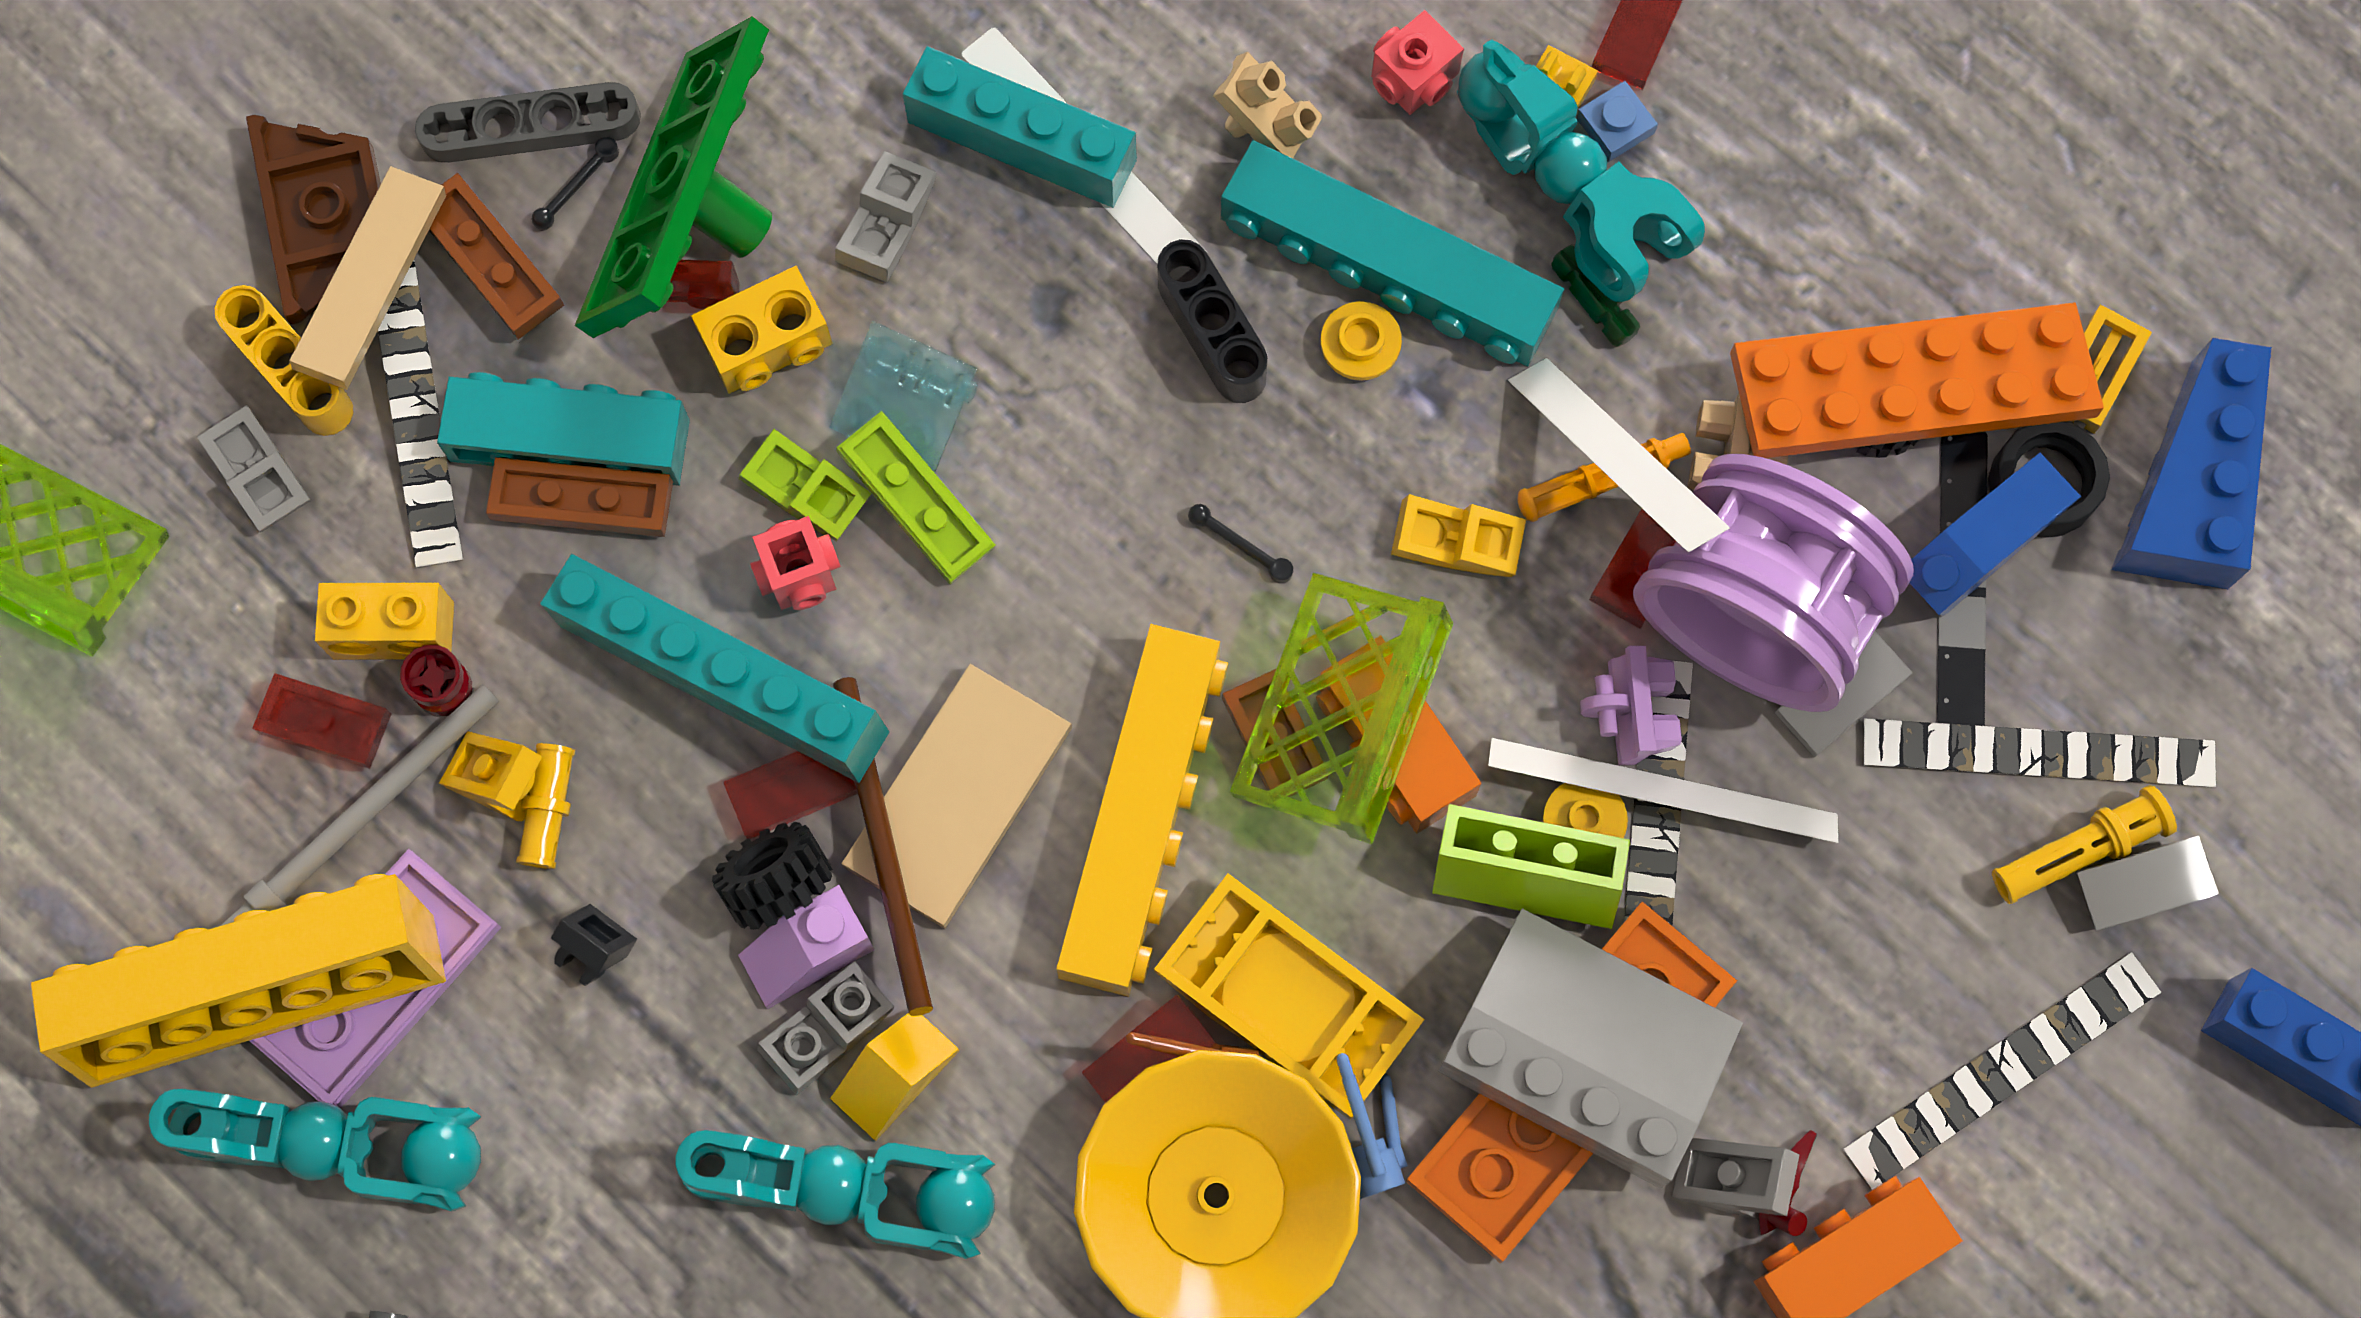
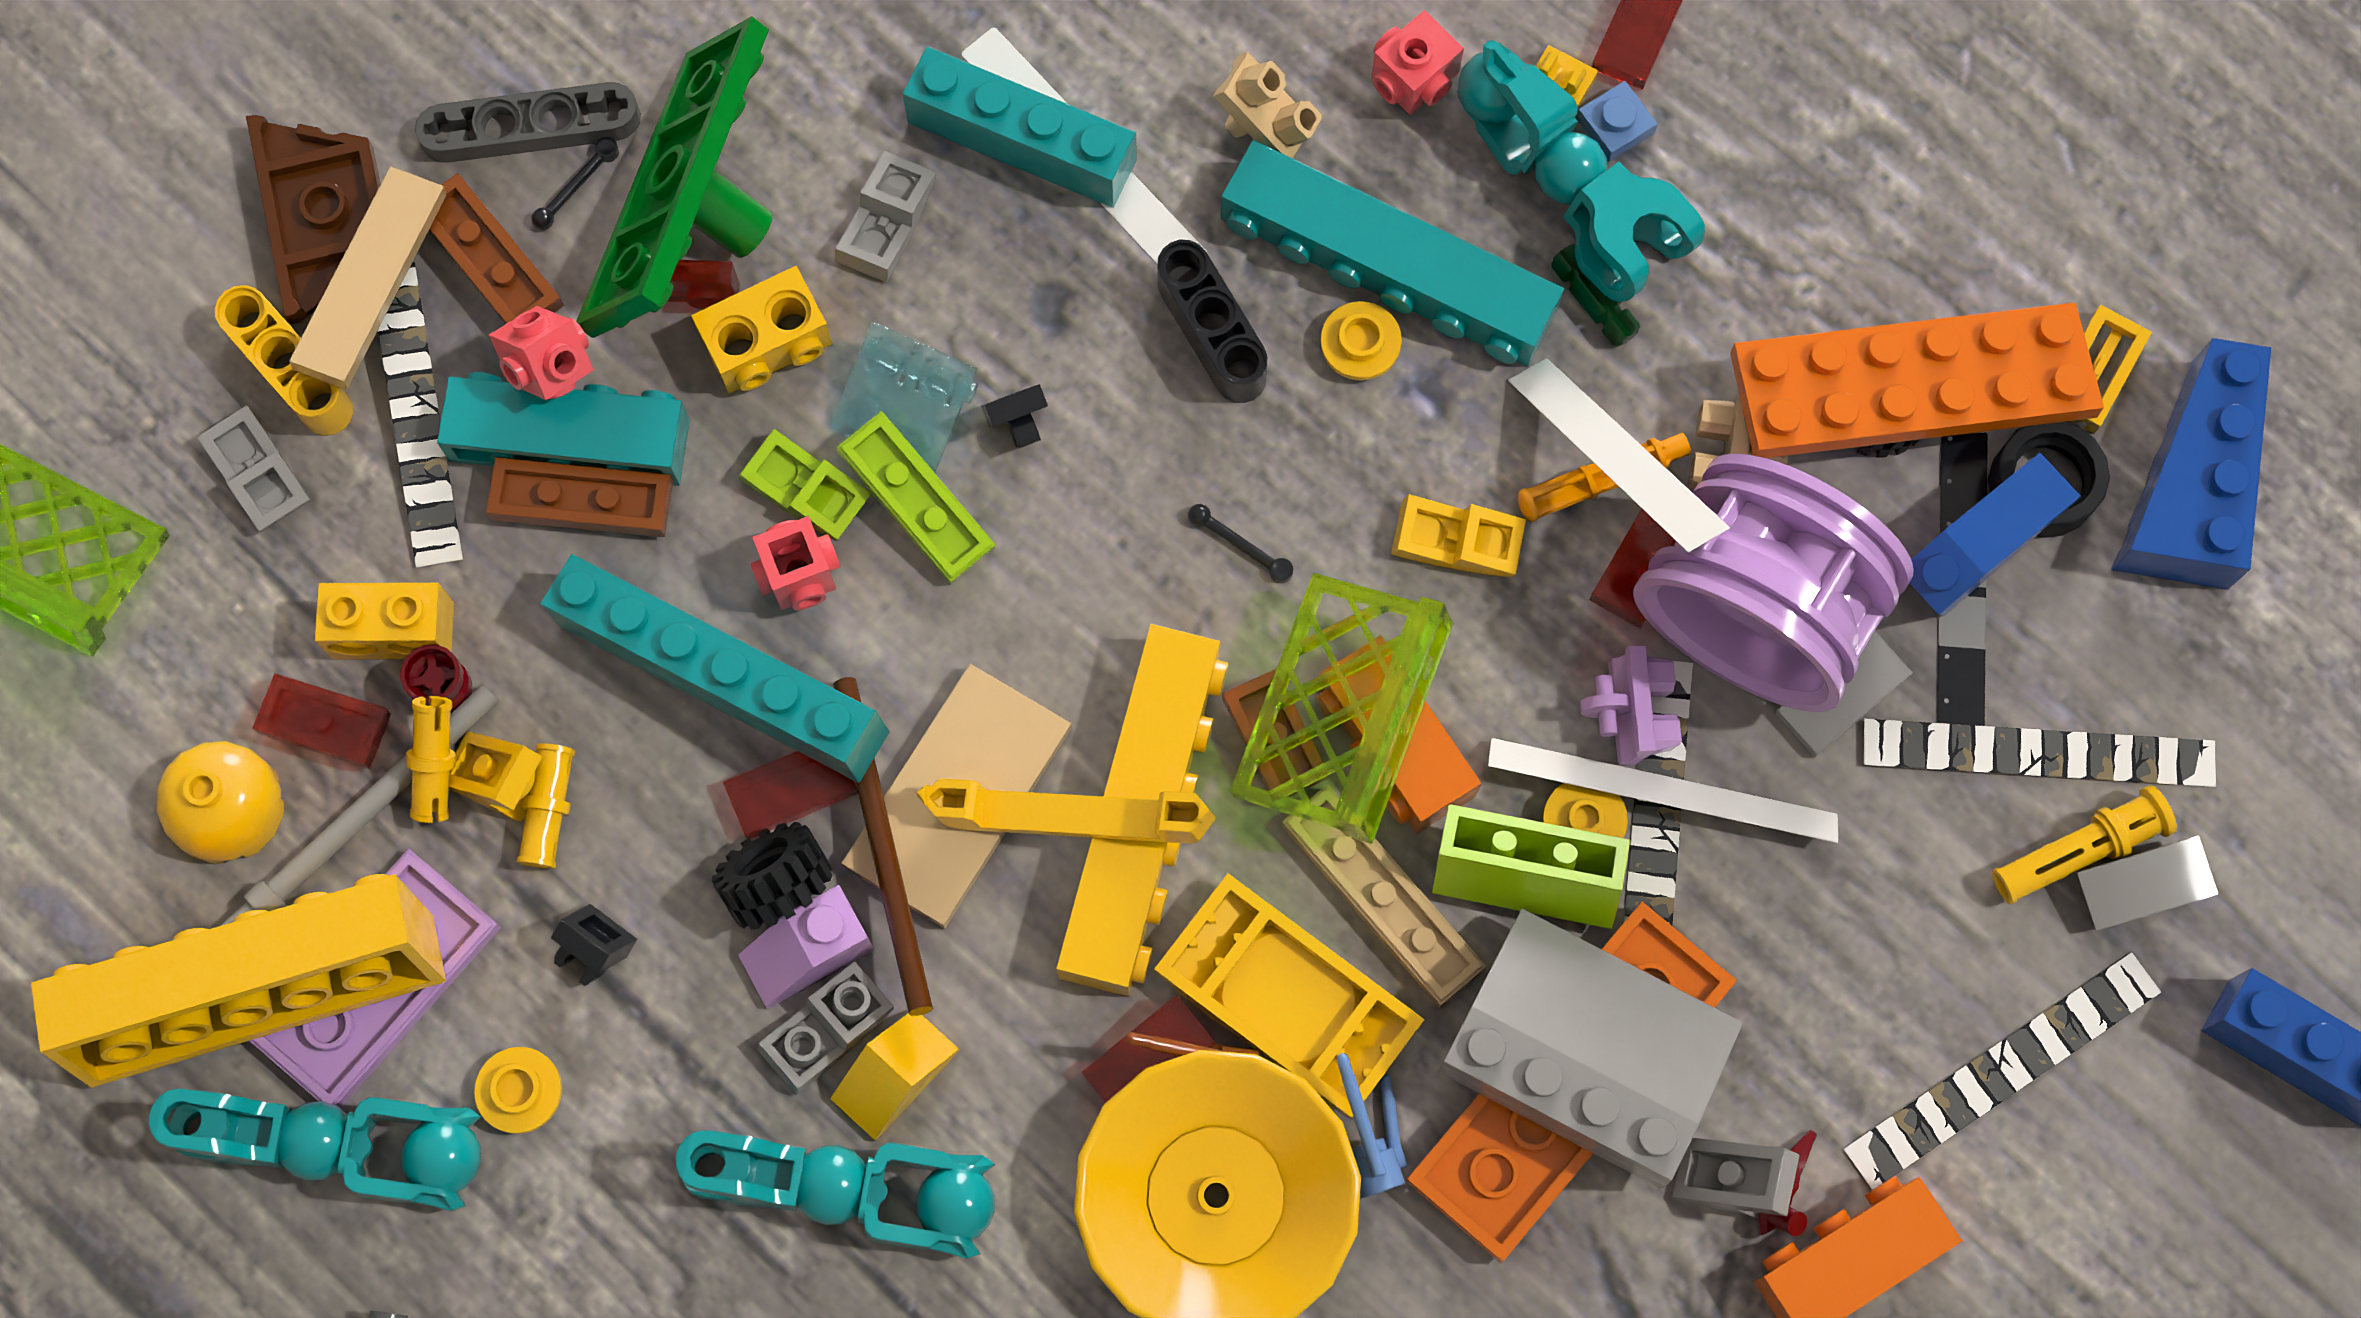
(219, 802): none -> yellow cylinder
(430, 759): none -> yellow pin
(518, 1090): none -> yellow piece
(542, 353): none -> coral brick
(969, 806): none -> yellow piece
(1017, 411): none -> black tile
(1388, 904): none -> tan tile

